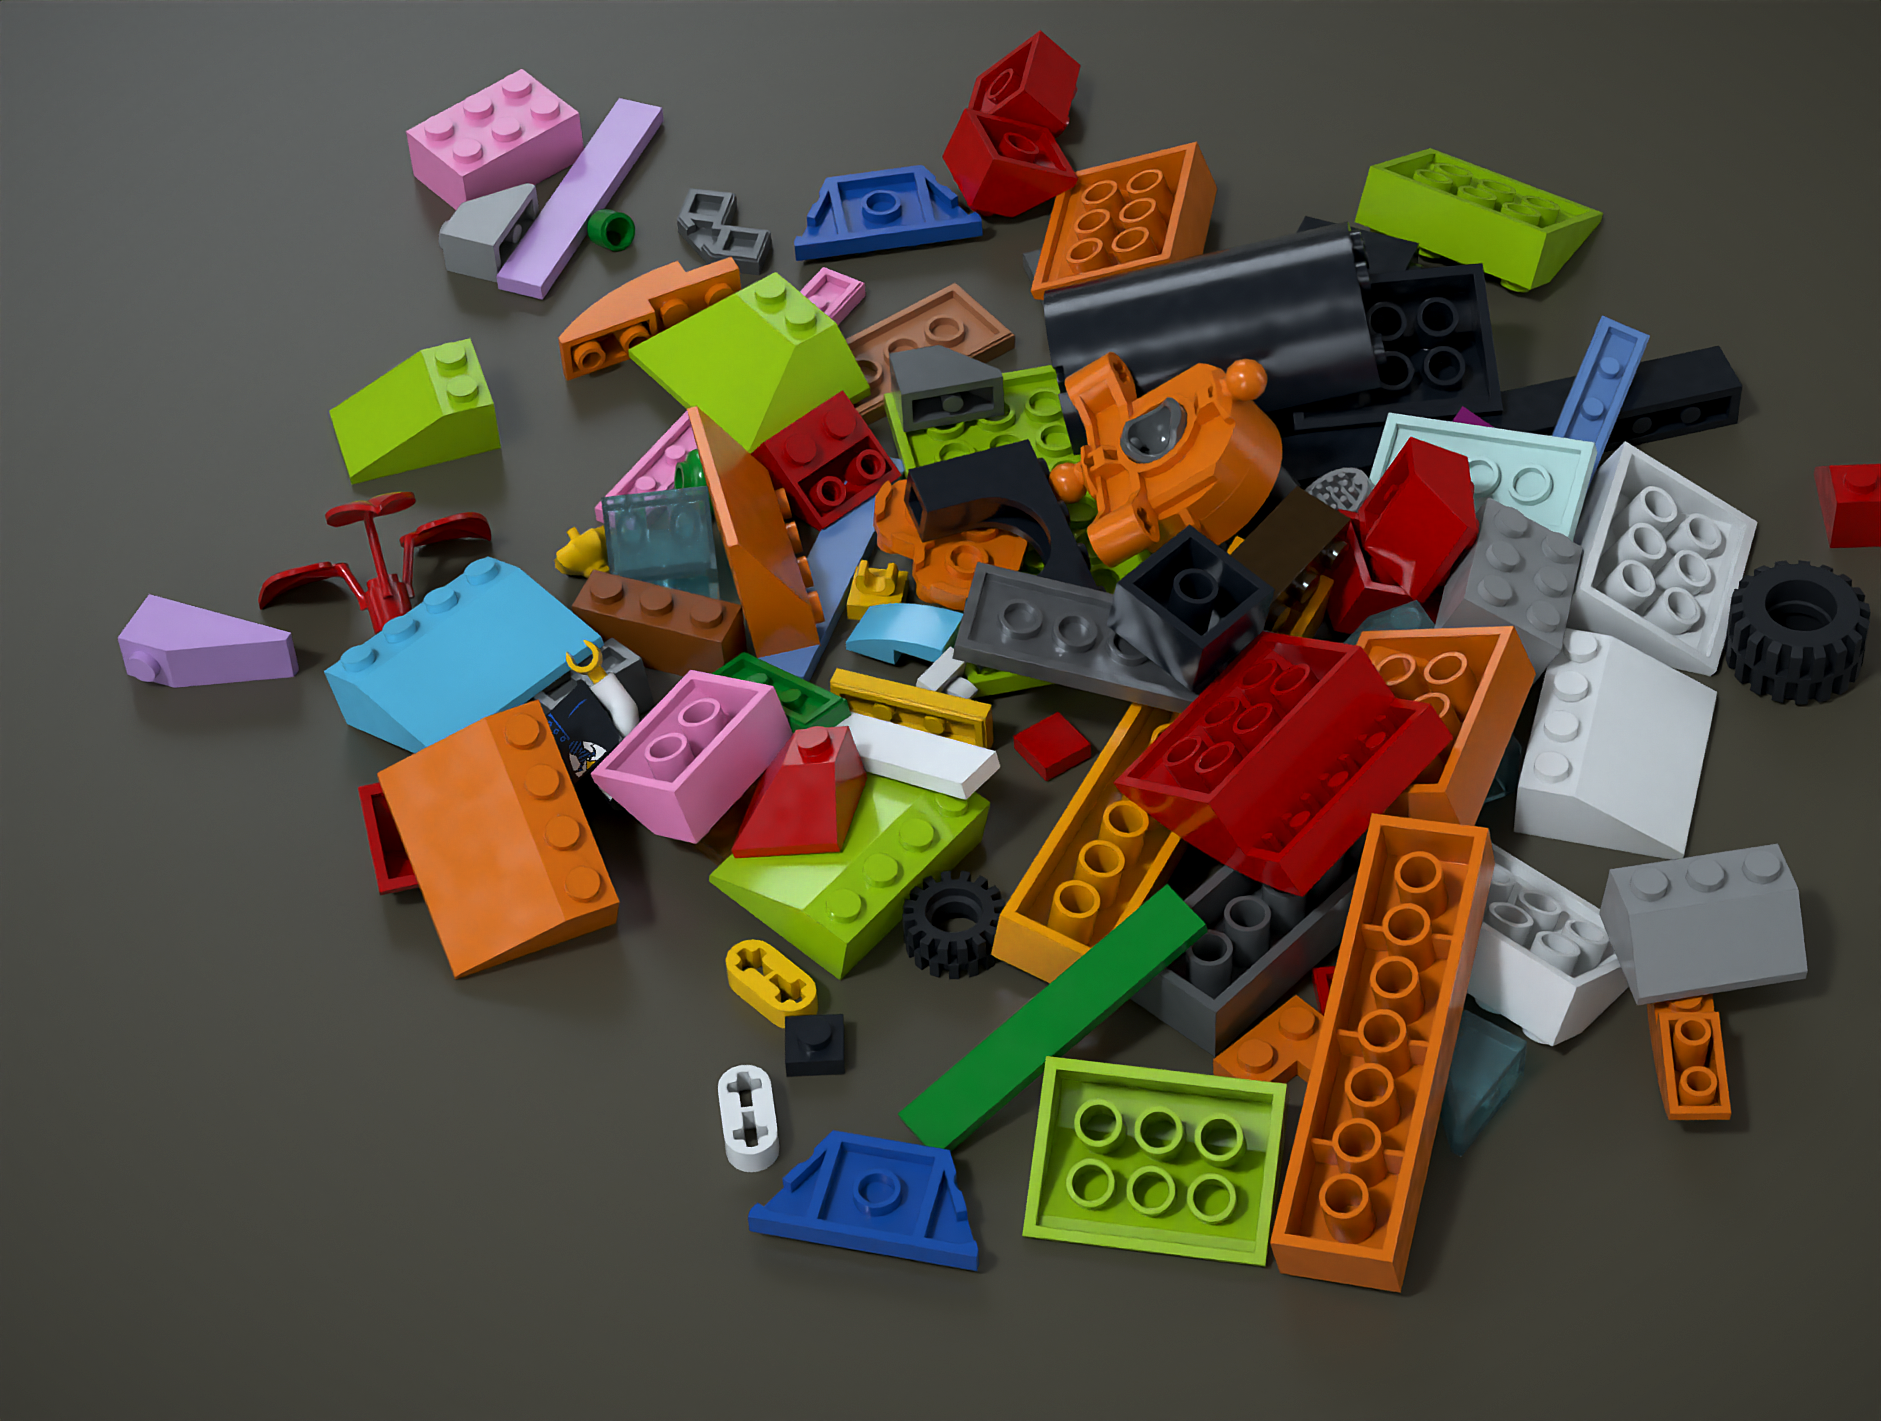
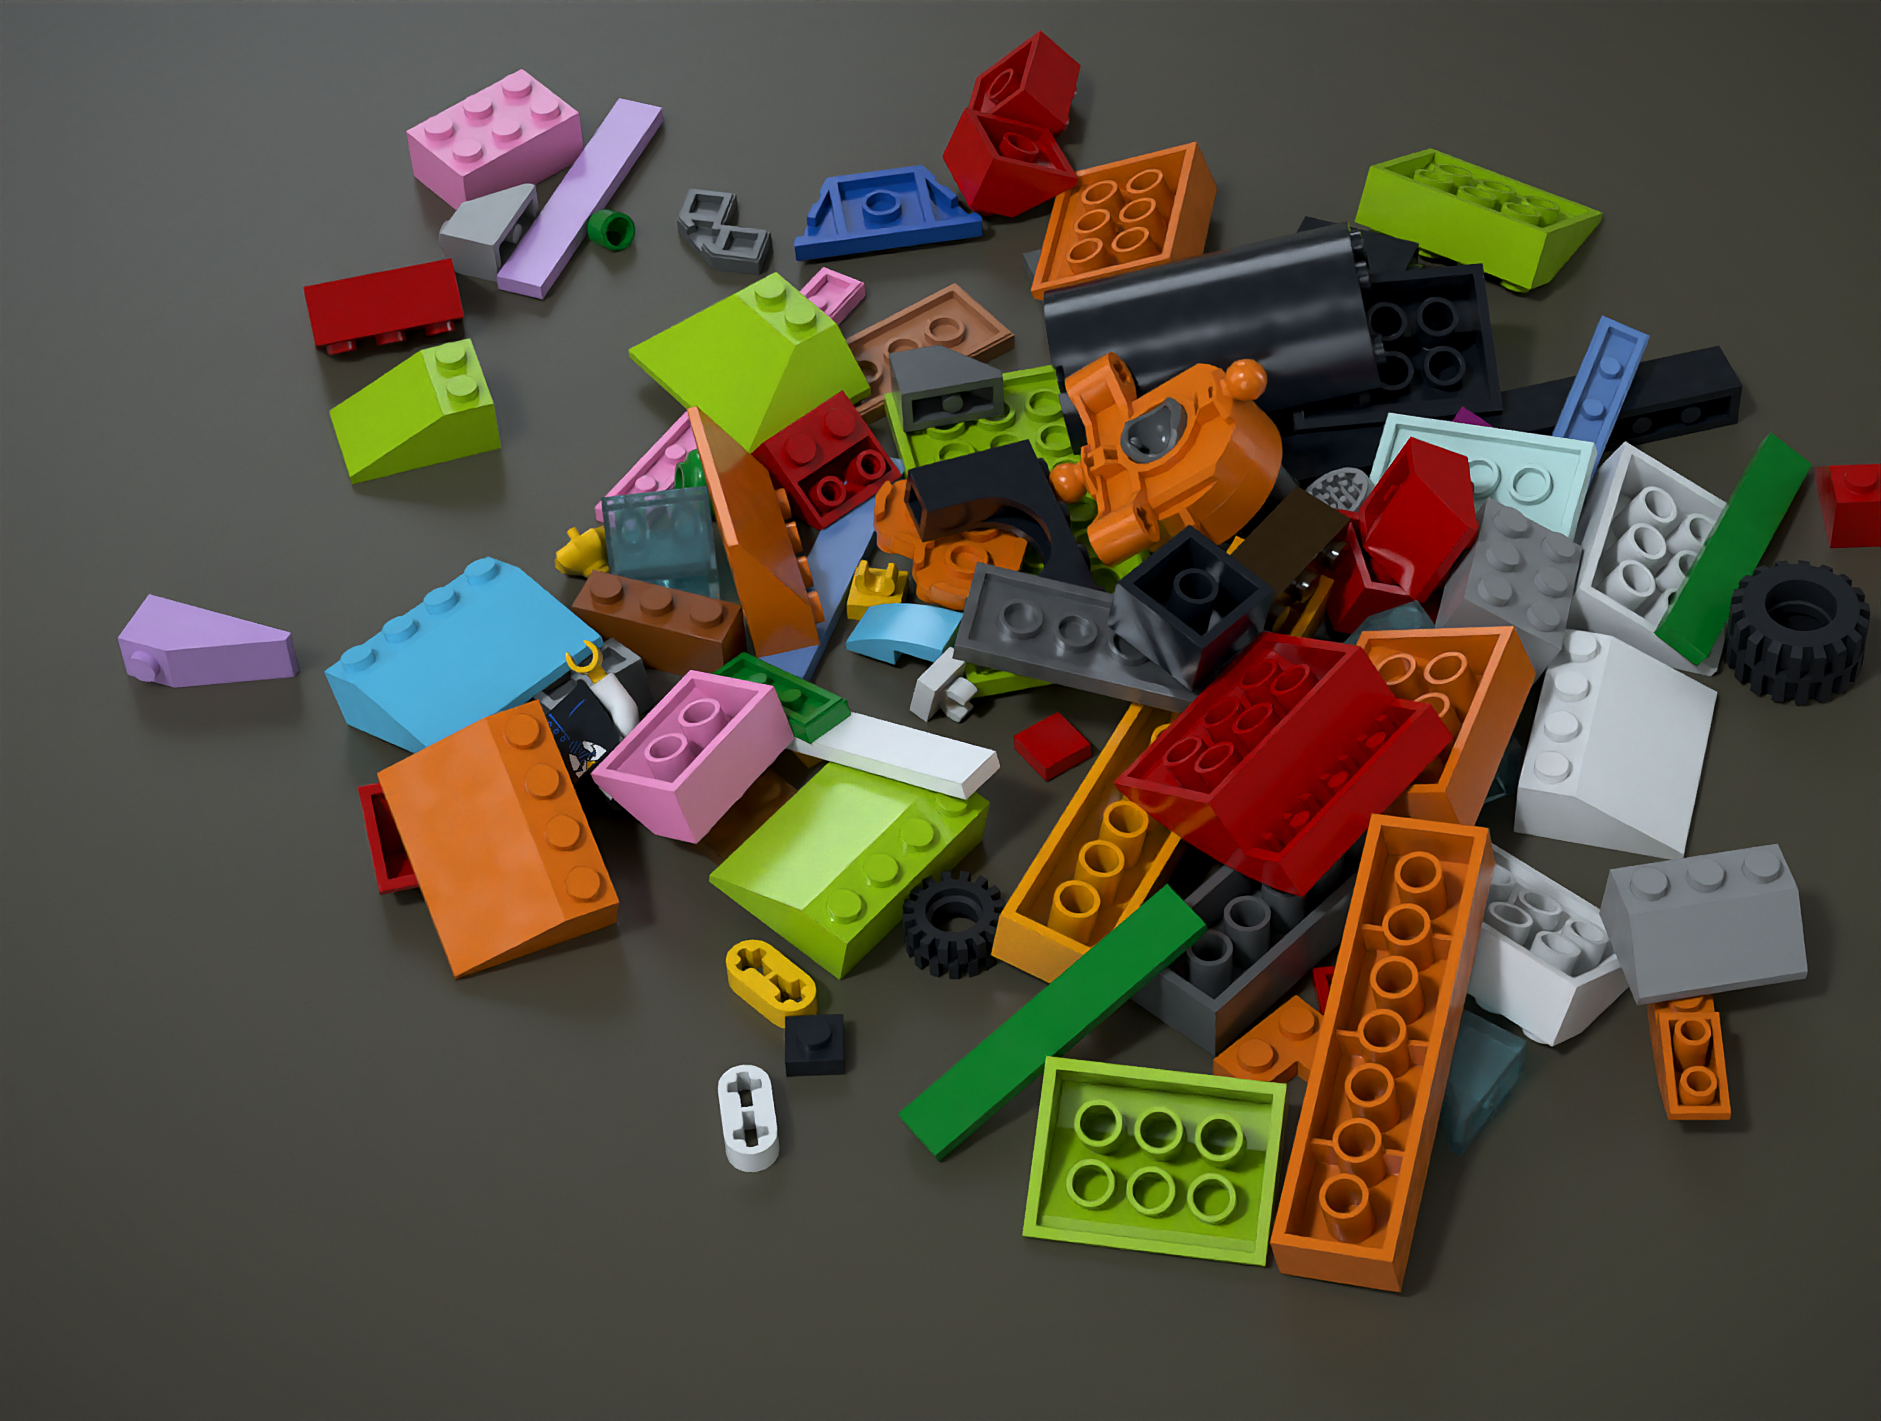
(384, 306): none -> red slope
(385, 594): red plant -> none
(641, 311): orange slope -> none
(804, 796): red slope -> none
(874, 1200): blue wing -> none
(916, 707): yellow tile -> none
(1732, 549): none -> green tile

